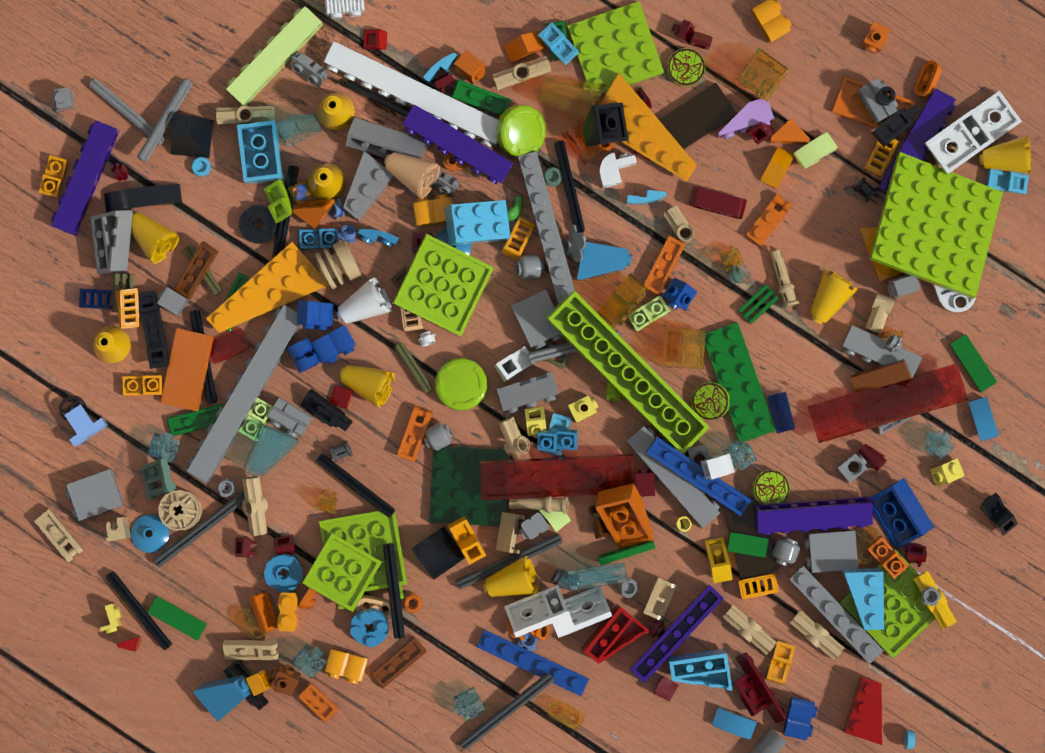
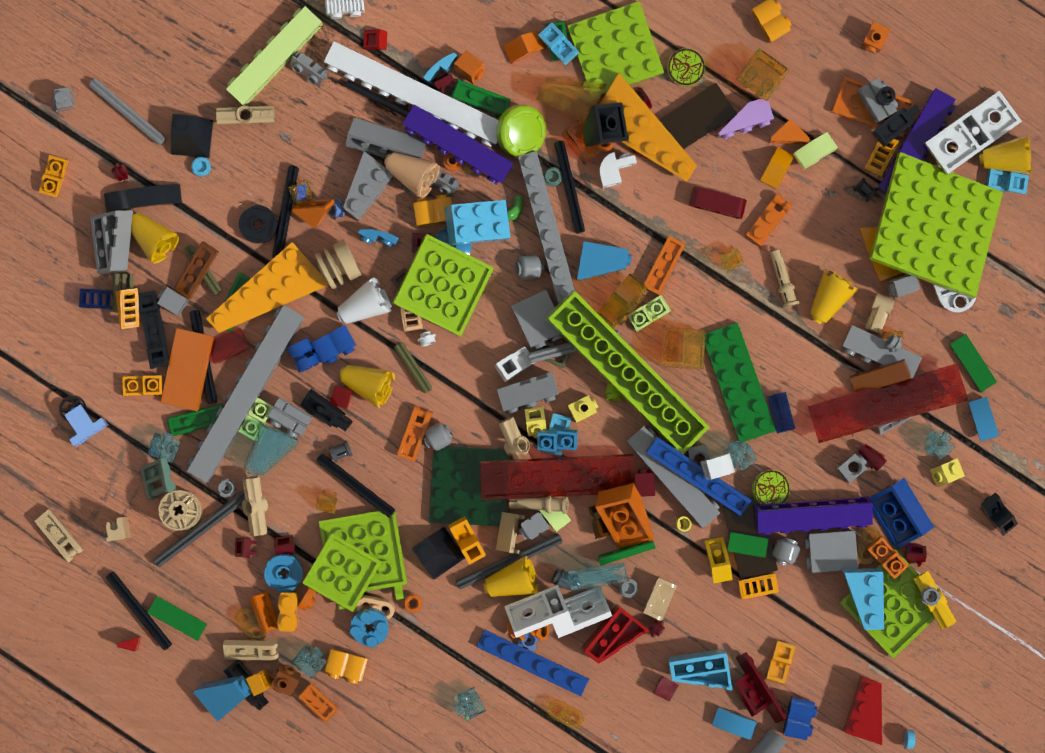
(85, 178): dark purple brick -> none
(94, 495): light grey brick -> none
(114, 615): light yellow bracket -> none
(117, 346): yellow cone -> none
(156, 541): dark azure dish -> none
(164, 120): light grey axle -> none
(260, 152): medium azure brick -> none
(280, 203): lime slope -> none
(298, 128): clear light blue slope -> none
(315, 314): blue brick -> none
(317, 238): dark azure slope -> none
(329, 188): yellow cone -> none
(337, 117): yellow cone -> none
(348, 233): medium blue plate -> none
(393, 590): black axle -> none
(398, 662): dark orange tile -> none
(461, 384): lime piece -> none
(506, 711): dark grey axle -> none
(510, 252): light orange slope -> none
(534, 69): tan piece -> none
(574, 244): light grey plate -> none
(651, 197): medium azure slope -> none
(676, 633): dark purple brick -> none
(678, 223): tan piece -> none
(679, 294): blue brick -> none
(684, 31): dark red tile -> none
(701, 40): dark red slope -> none
(710, 401): tile -> none
(736, 274): sand green plate -> none
(749, 629): tan piece -> none
(760, 132): dark red slope -> none
(770, 293): green tile -> none
(816, 635): tan piece -> none
(835, 614): light grey brick -> none
(927, 79): orange plate -> none

